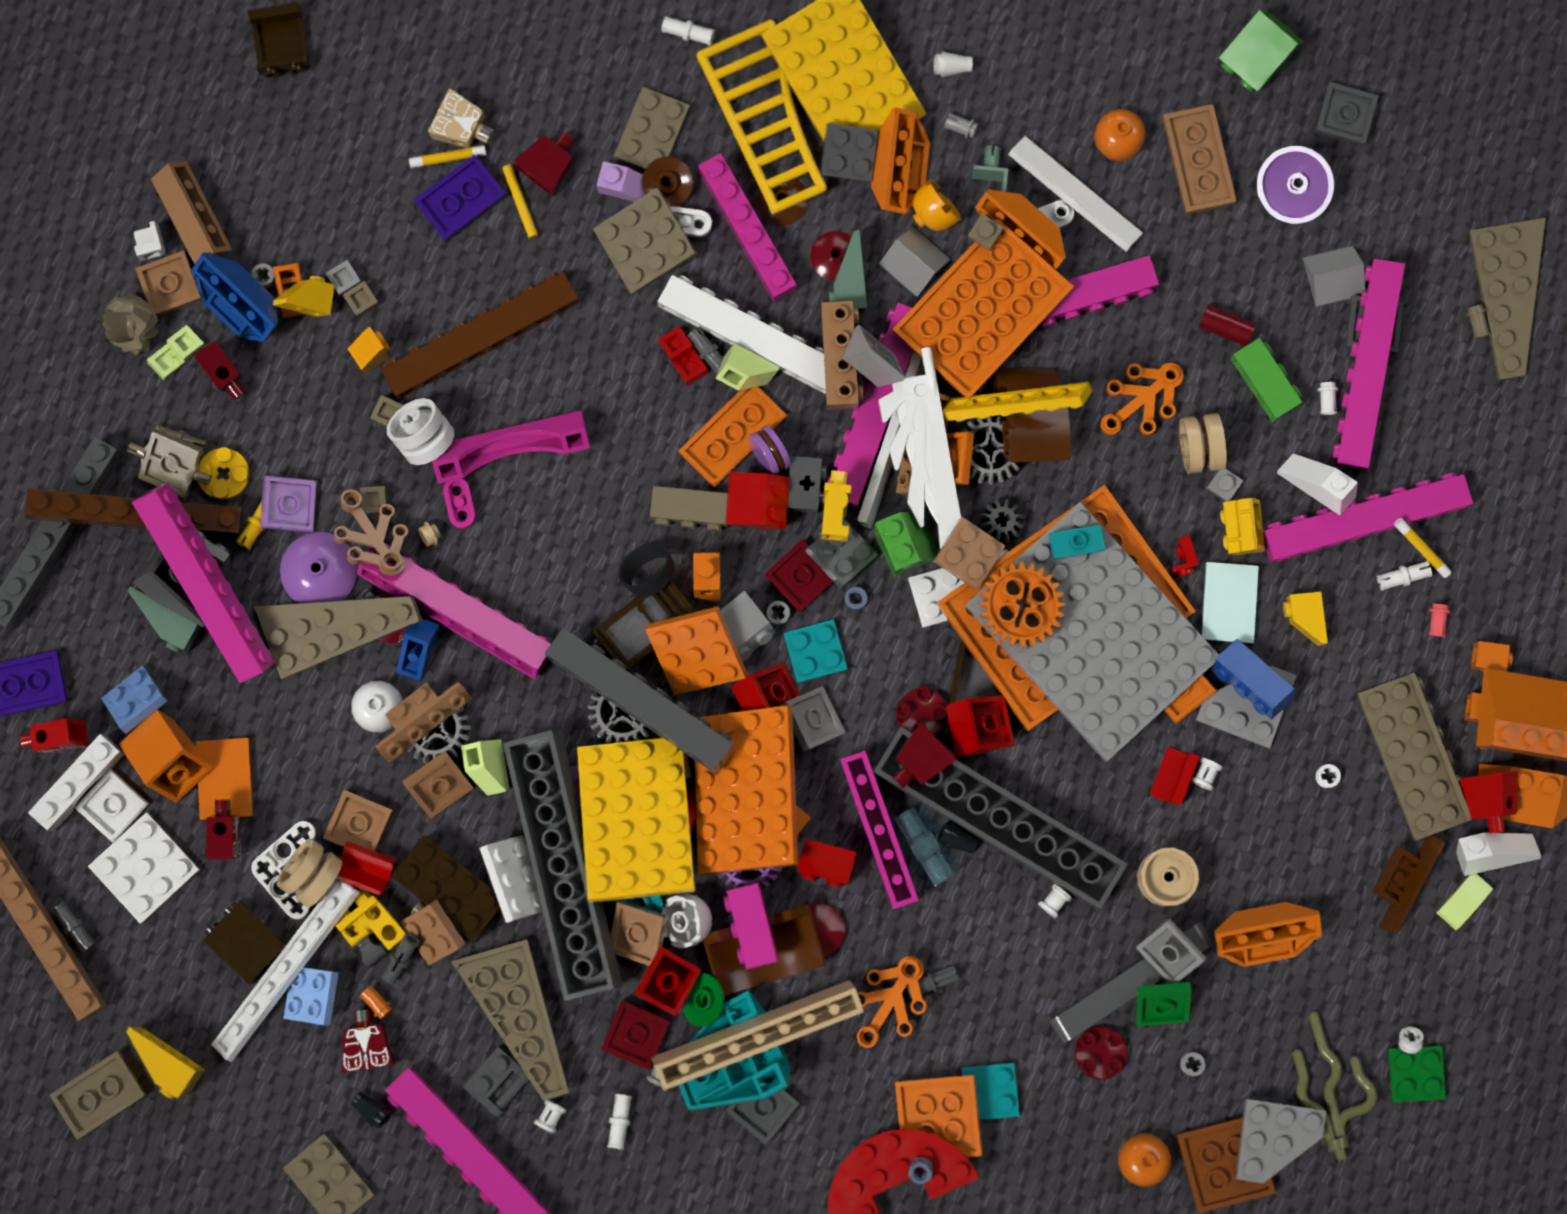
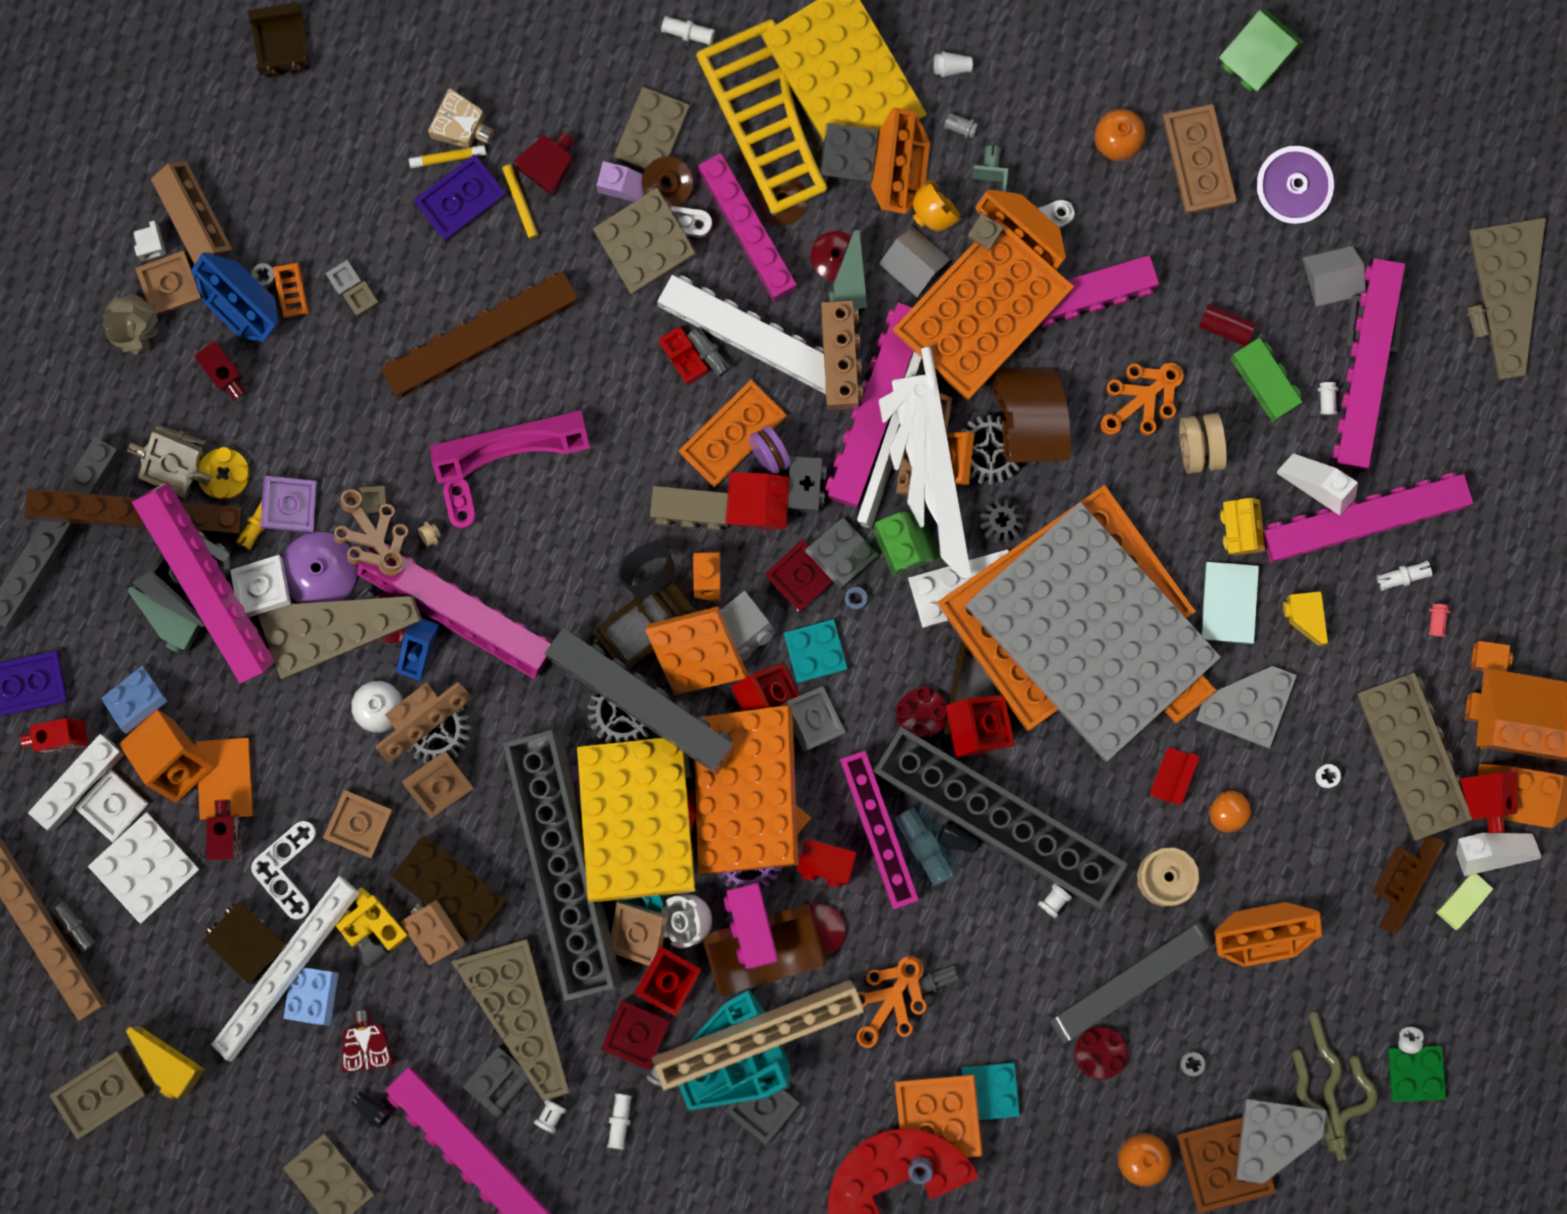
(175, 353): yellowish green slope -> none
(261, 585): none -> white plate
(308, 297): yellow slope -> none
(309, 873): tan wheel -> none
(365, 868): red panel -> none
(369, 350): light orange slope -> none
(376, 1002): orange pin -> none
(385, 410): dark tan plate -> none
(407, 947): dark grey pin -> none
(420, 431): white wheel -> none
(486, 765): yellowish green slope -> none
(512, 878): white plate -> none
(700, 1011): green dish -> none
(745, 369): yellowish green slope -> none
(786, 612): light grey bush -> none
(836, 500): yellow hips -> none
(873, 359): light grey slope -> none
(922, 758): dark red torso -> none
(969, 553): medium nougat plate -> none
(1017, 401): yellow plate -> none
(1044, 611): orange gear -> none
(1075, 193): white tile -> none
(1076, 542): teal plate -> none
(1162, 1004): green plate -> none
(1170, 952): light grey slope -> none
(1185, 552): red bracket -> none
(1206, 765): white bush -> none
(1224, 484): light grey plate -> none
(1230, 811): none -> orange hair
(1253, 679): blue brick -> none
(1346, 114): dark grey plate -> none
(1422, 547): yellow bar -> none

